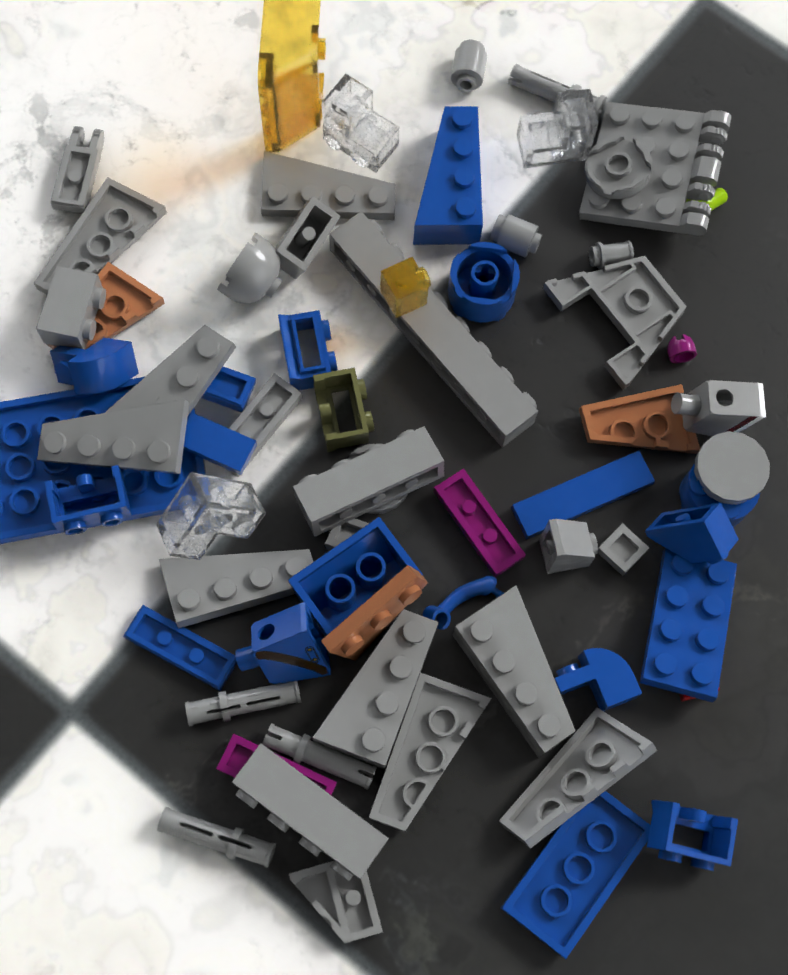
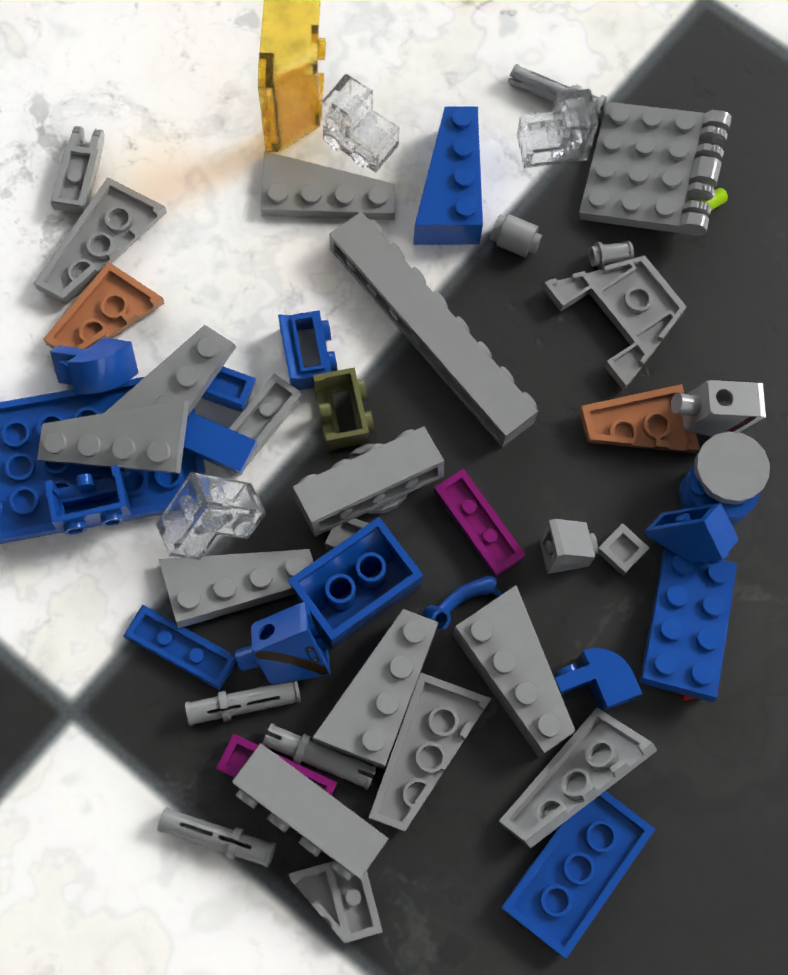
(71, 308): light grey brick -> none
(253, 273): light grey cylinder -> none
(305, 236): light grey brick -> none
(375, 615): nougat wing -> none
(405, 286): clear yellow brick -> none
(469, 65): light grey brick -> none
(483, 282): blue brick -> none
(583, 493): blue tile -> none
(618, 167): light grey tile -> none
(681, 350): magenta hinge -> none
(717, 839): blue window -> none

